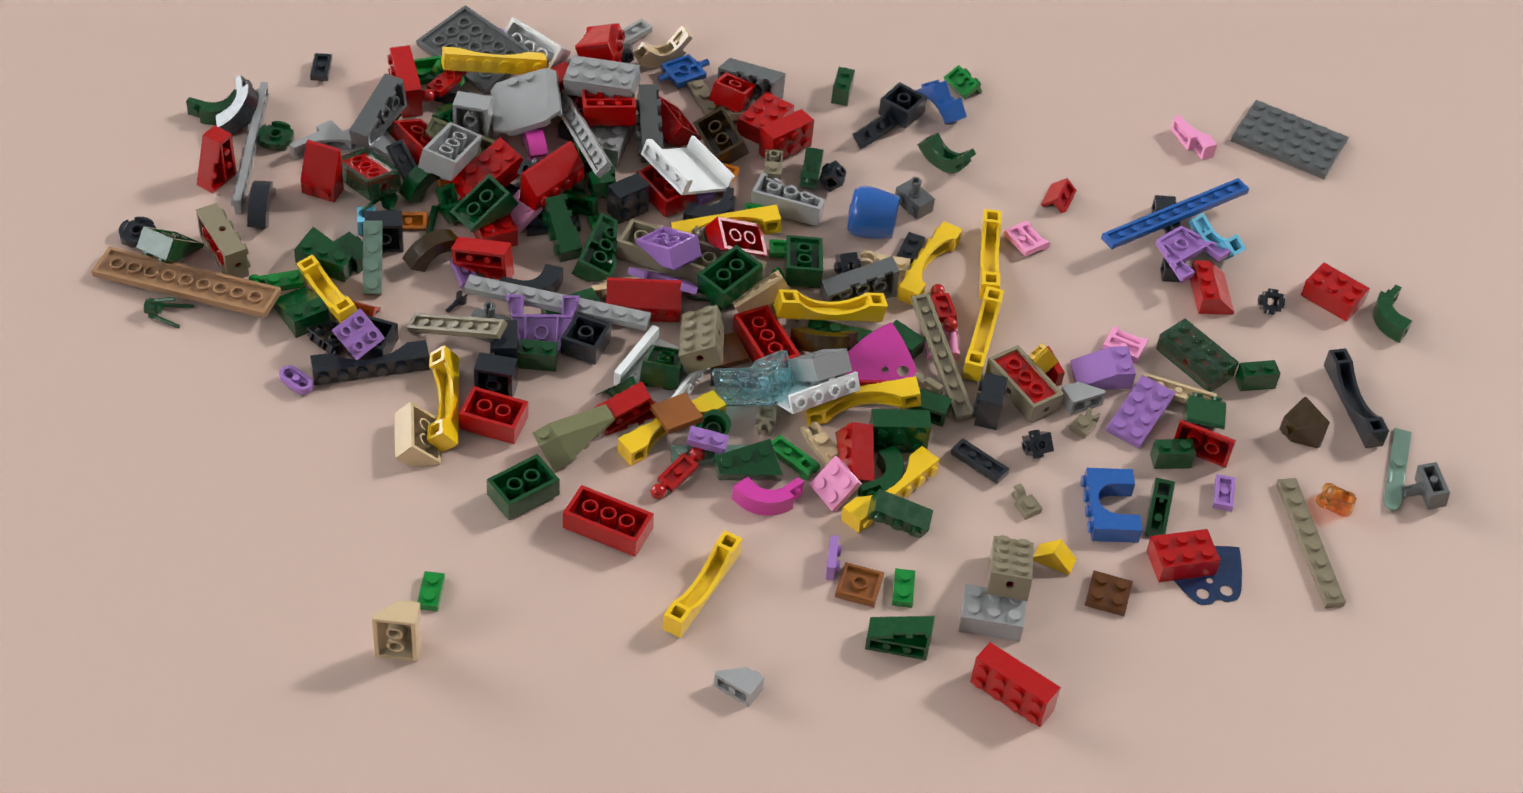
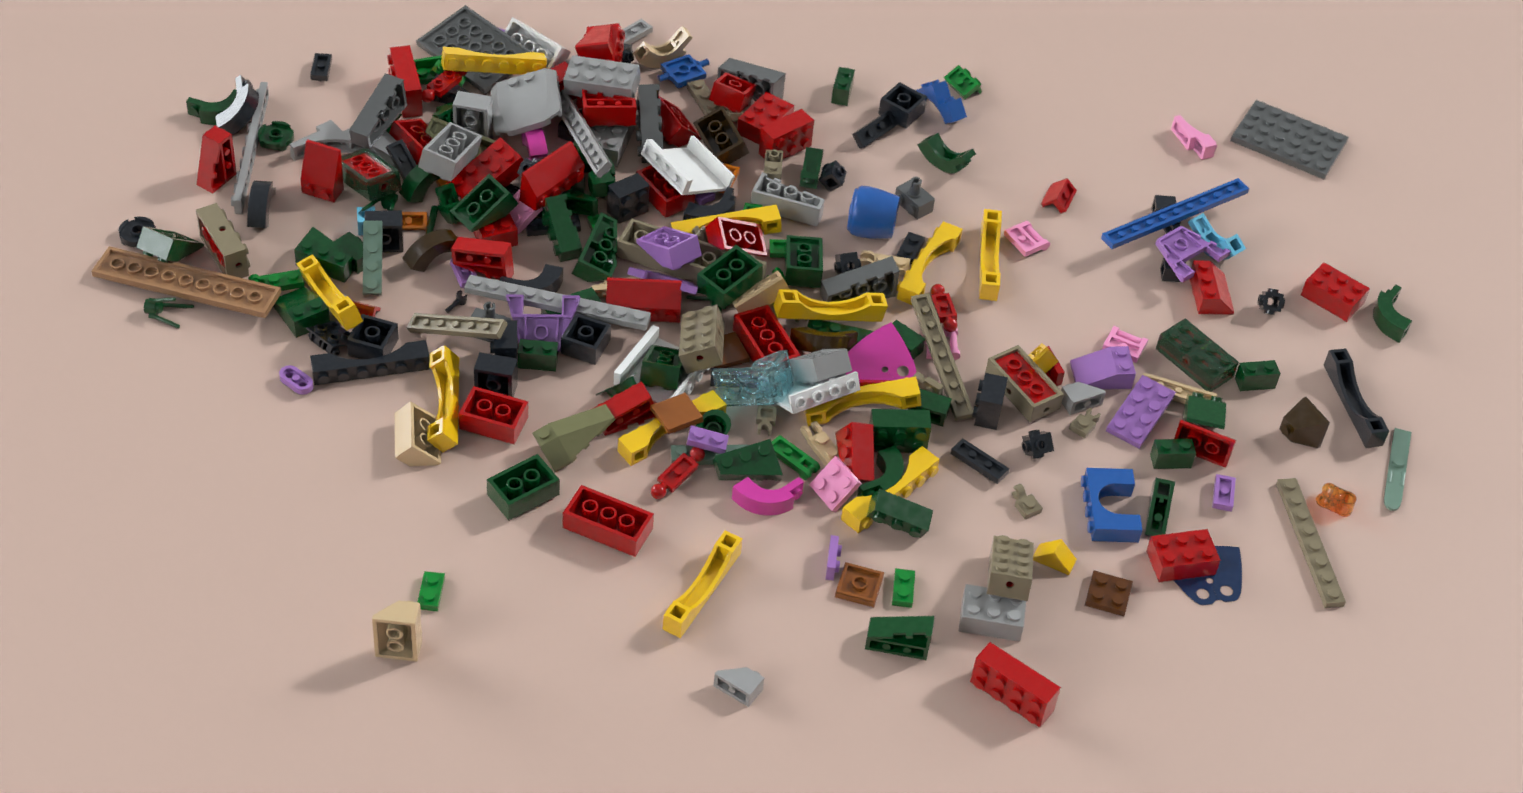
(358, 334): medium lavender hinge -> none
(983, 334): yellow arch -> none
(1429, 485): dark grey brick -> none

